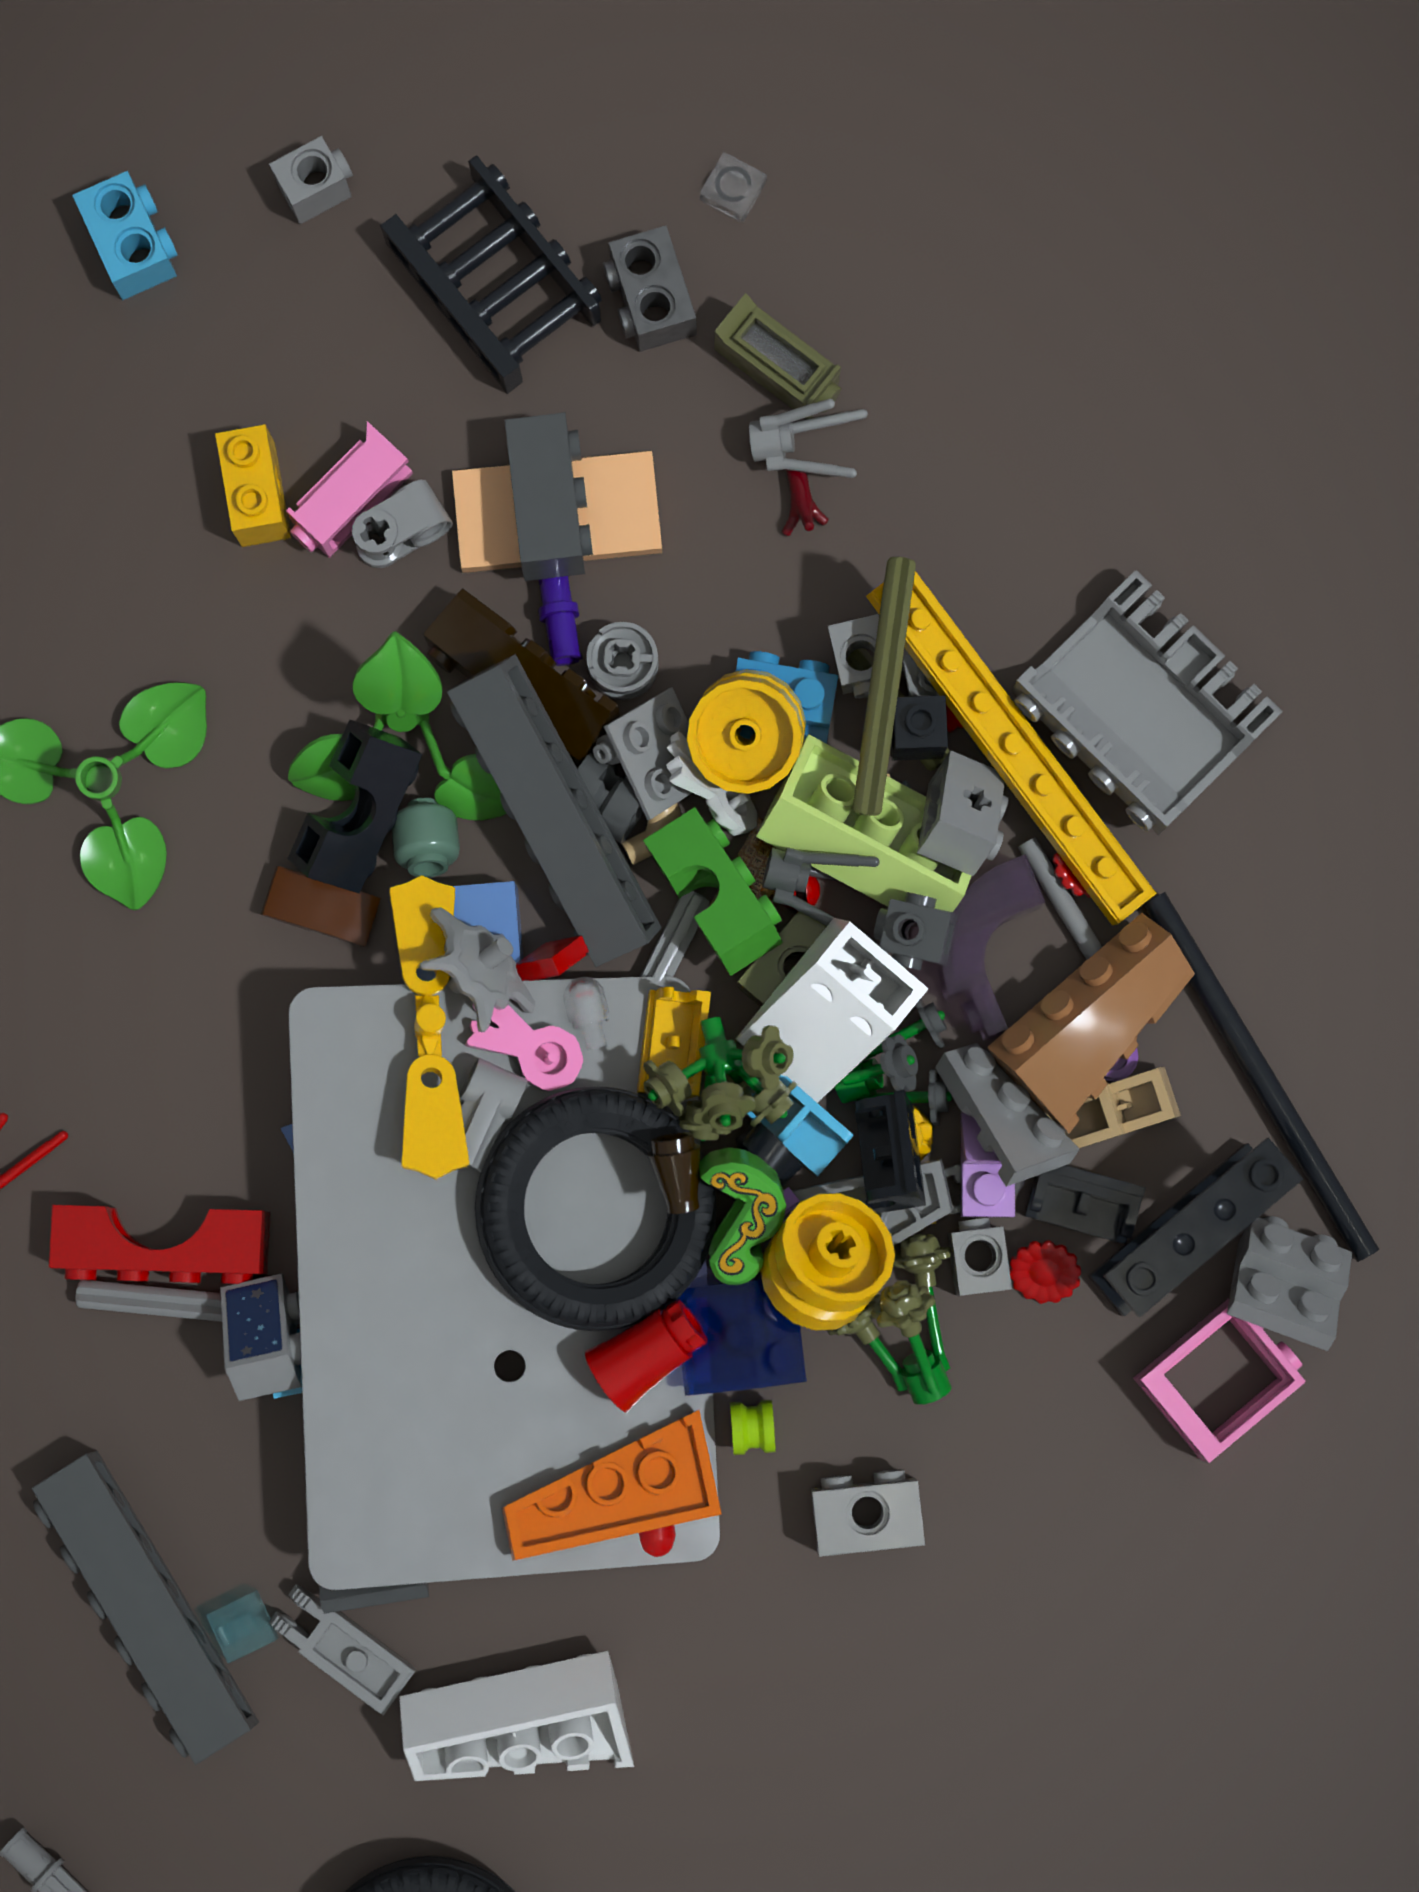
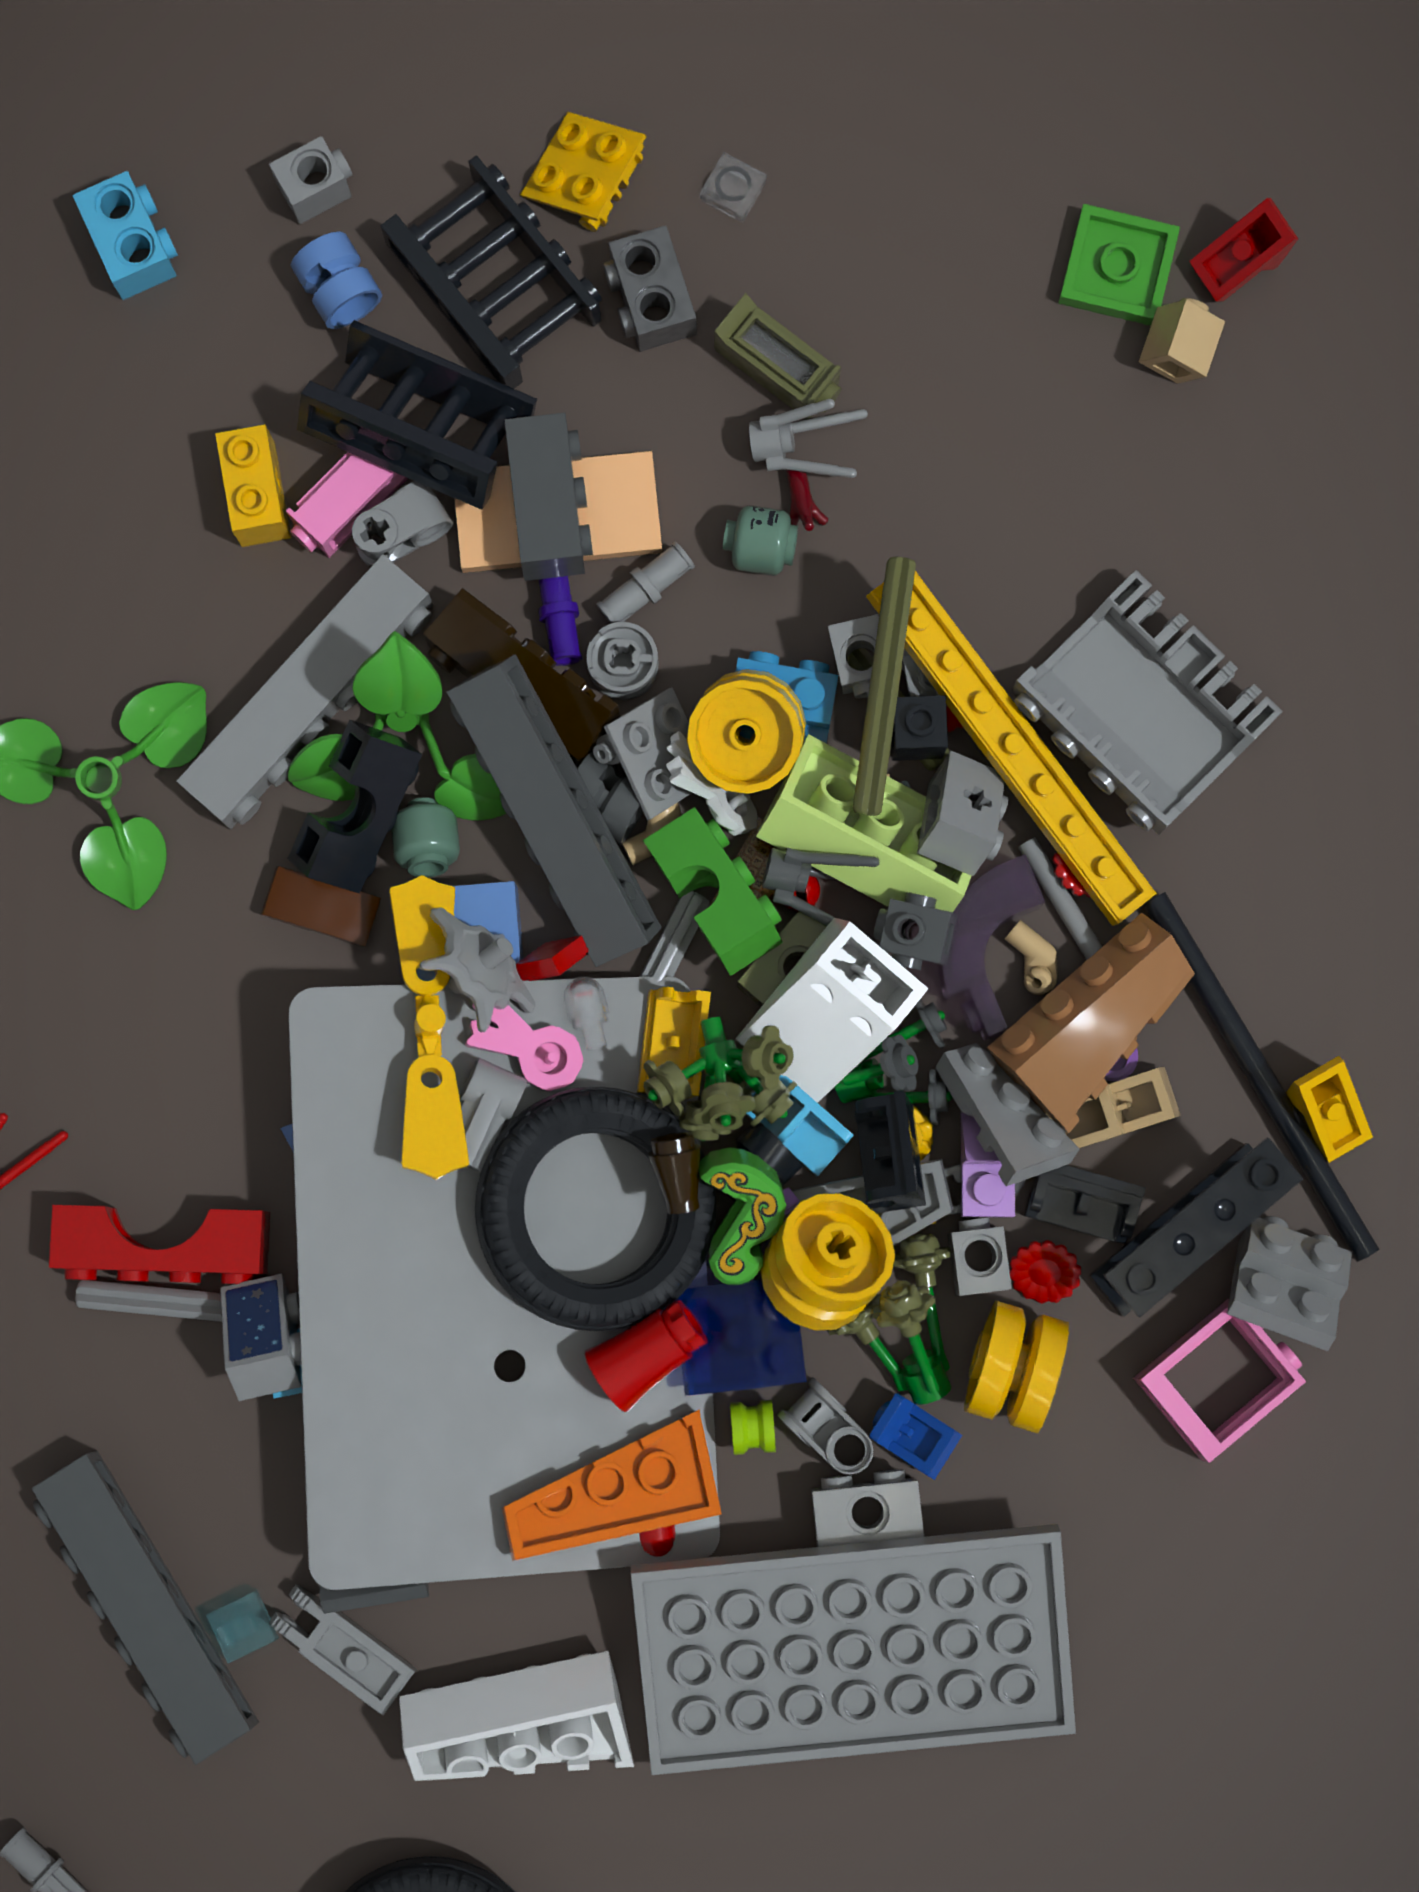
(304, 694): none -> light grey brick
(333, 274): none -> medium blue wheel
(400, 445): none -> black fence
(585, 168): none -> yellow hinge
(646, 584): none -> light grey pin
(761, 540): none -> sand green head
(825, 1426): none -> light grey piece
(854, 1649): none -> light grey plate
(914, 1435): none -> blue bracket
(1024, 1369): none -> yellow wheel
(1039, 958): none -> tan arm
(1119, 264): none -> bright green tile
(1182, 340): none -> tan brick
(1244, 250): none -> red slope
(1331, 1109): none -> yellow slope

